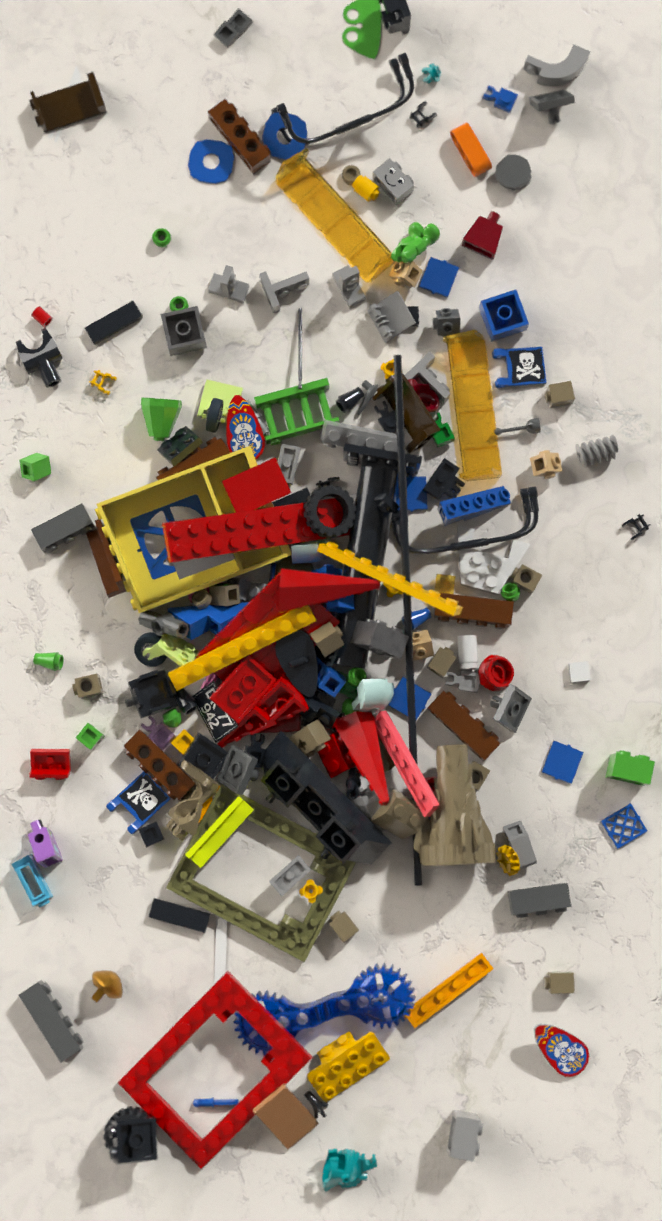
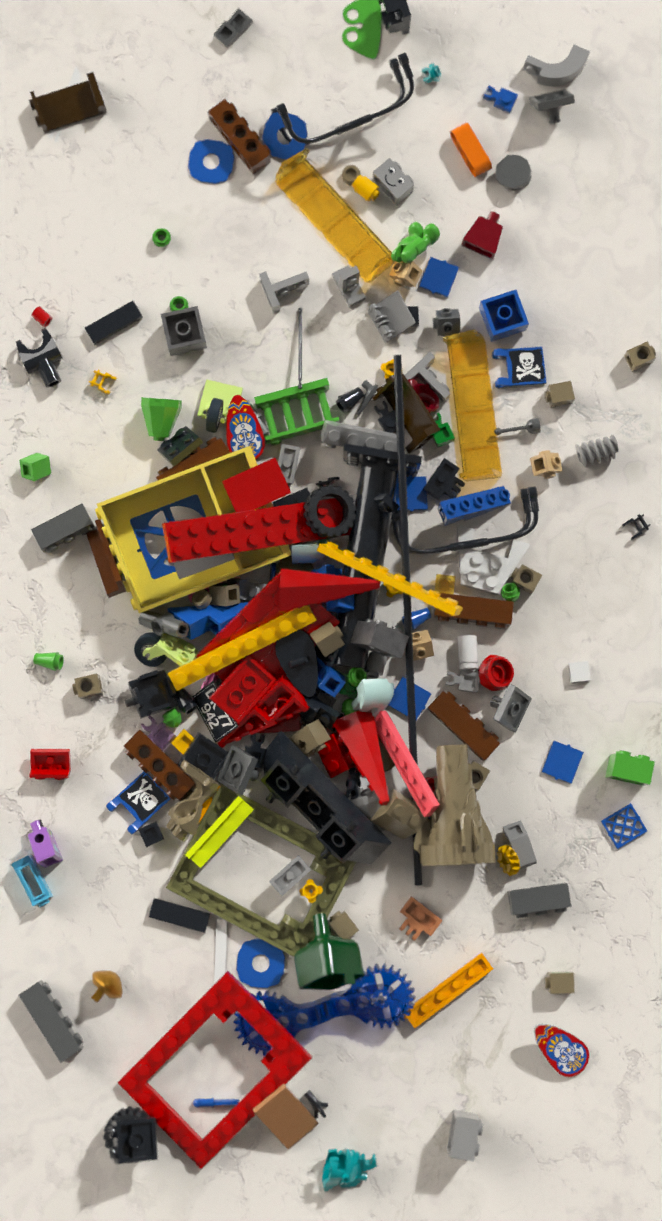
(89, 736): bright green panel -> none
(227, 286): light grey bracket -> none
(249, 975): none -> blue piece
(327, 960): none -> dark green piece
(346, 1063): yellow bracket -> none
(375, 665): none -> light grey brick
(418, 919): none -> nougat hinge
(425, 119): black piece -> none
(442, 661): dark tan brick -> none
(634, 361): none -> dark tan brick

